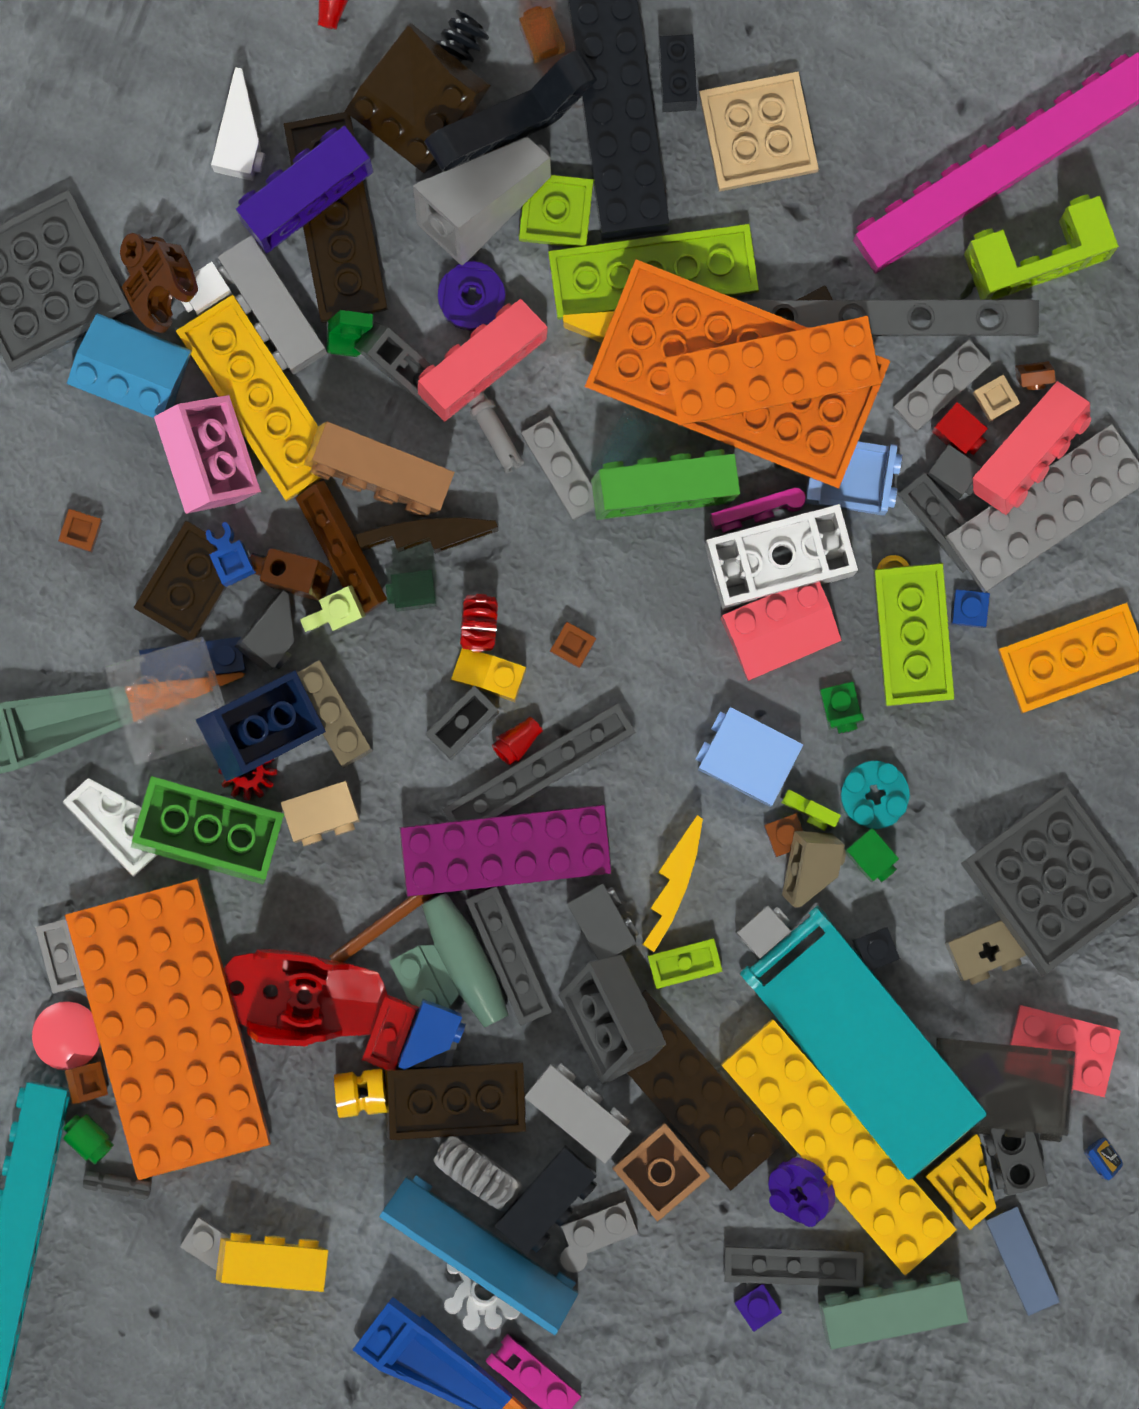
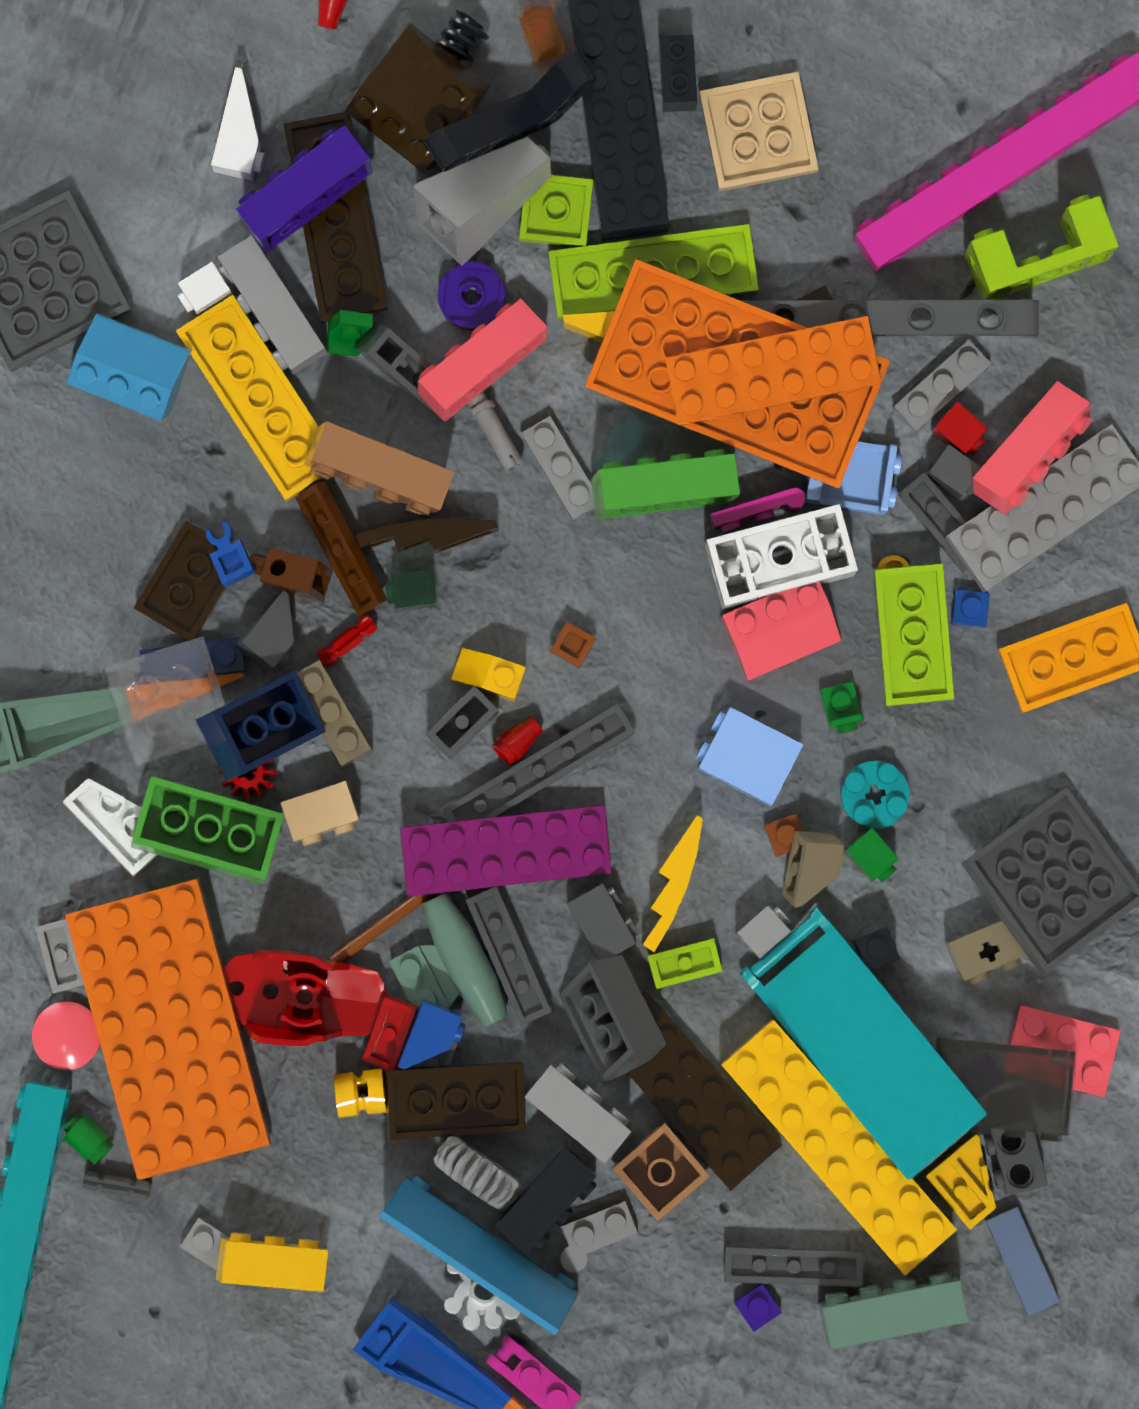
(80, 530): dark orange plate -> none
(86, 1082): dark orange plate -> none
(156, 276): reddish brown piece -> none
(207, 454): bright pink brick -> none
(337, 610): yellowish green plate -> none
(347, 641): none -> red axle
(479, 622): red gear -> none
(787, 1199): dark purple plate -> none
(818, 815): lime plate -> none
(996, 398): tan plate -> none
(1035, 375): dark orange plate -> none
(1104, 1158): blue slope -> none

